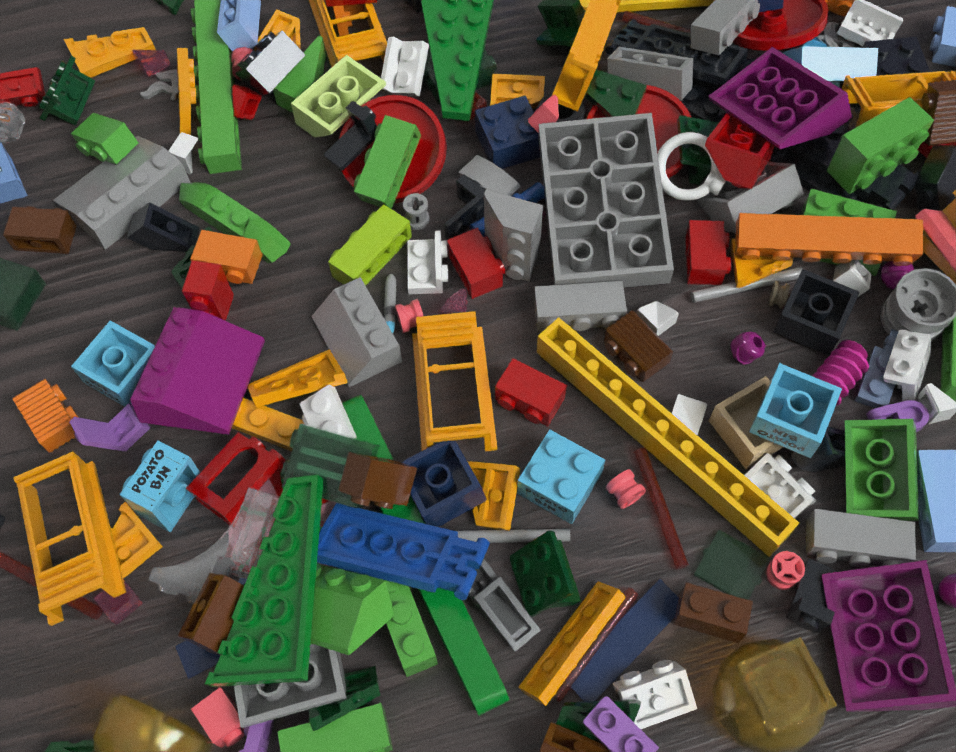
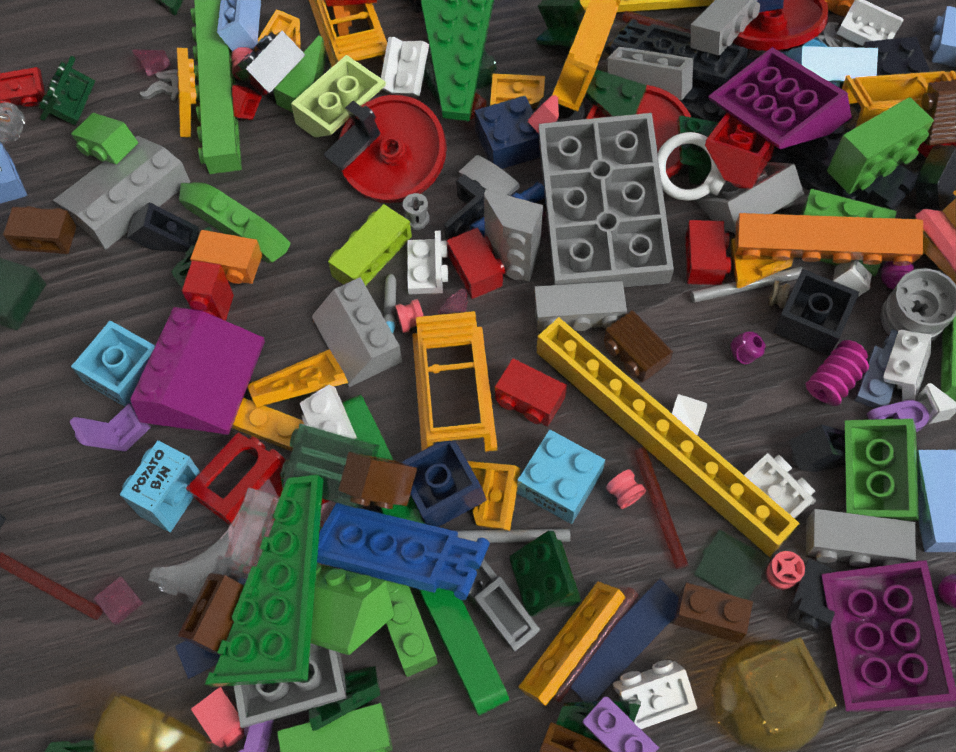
(47, 414): orange brick -> none
(82, 573): light orange piece -> none
(106, 53): light orange wing -> none
(132, 540): light orange wing -> none
(182, 150): white slope -> none
(387, 162): bright green brick -> none
(658, 316): white slope -> none
(734, 419): tan piece -> none
(795, 410): medium azure brick -> none

